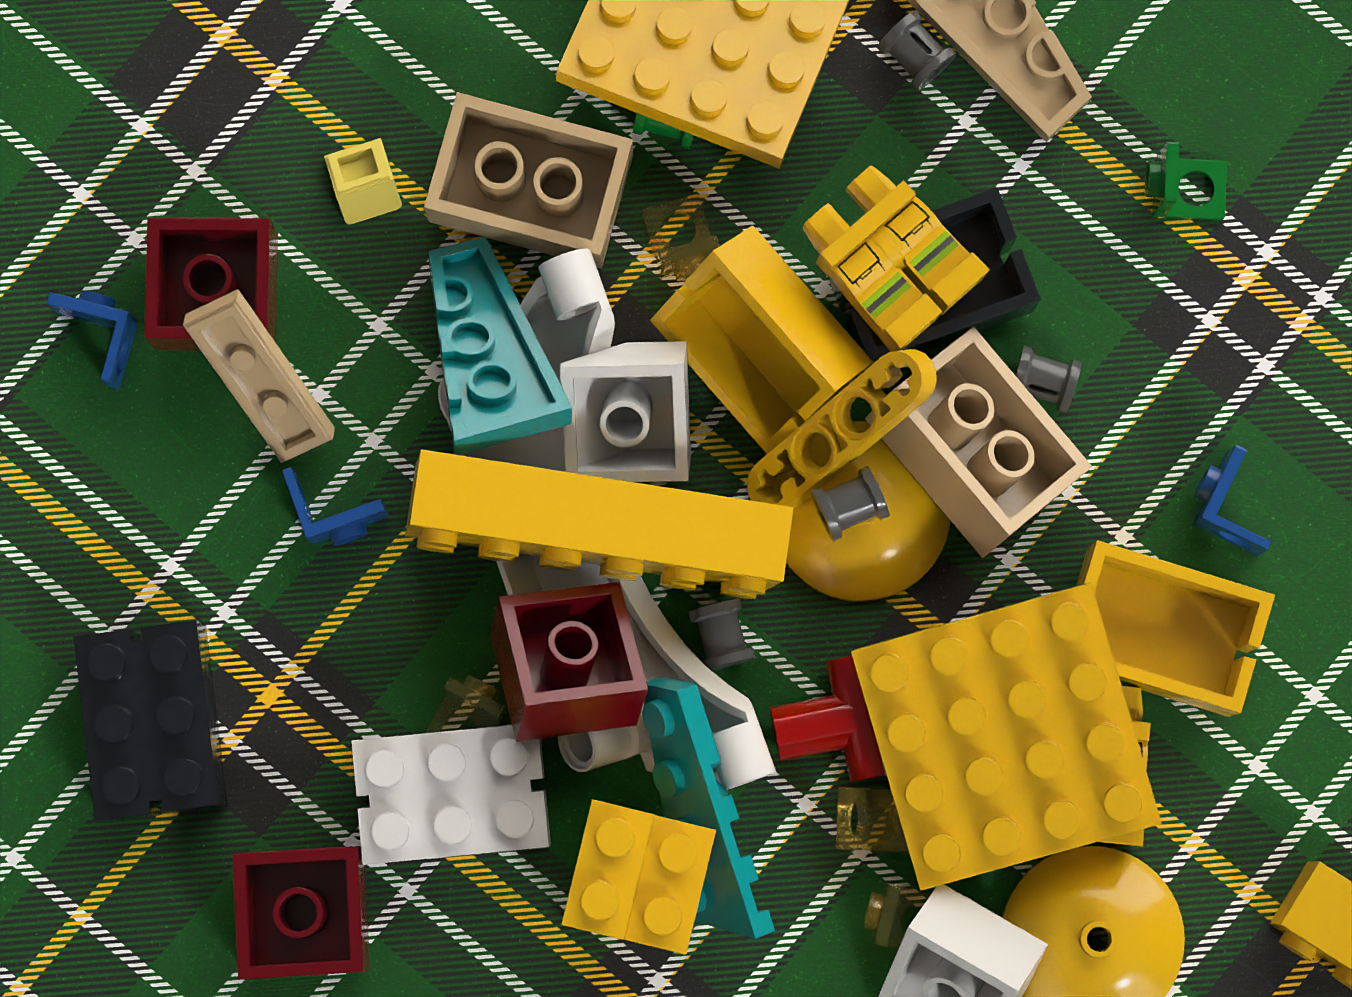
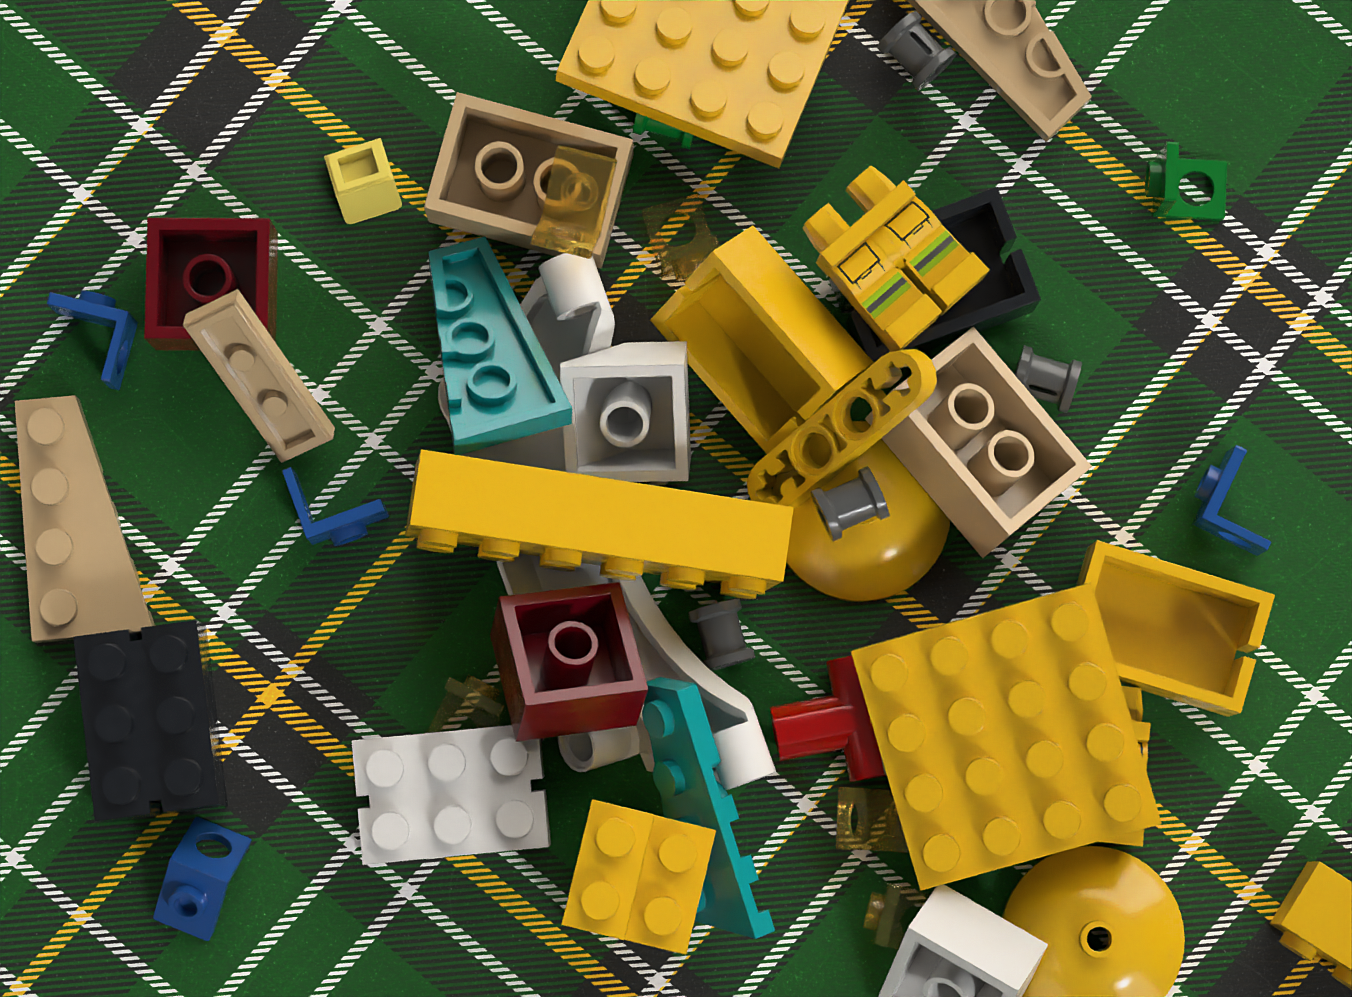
(72, 532): none -> tan wing
(197, 883): none -> blue bracket
(300, 912): dark red brick -> none
(575, 202): none -> clear yellow bracket

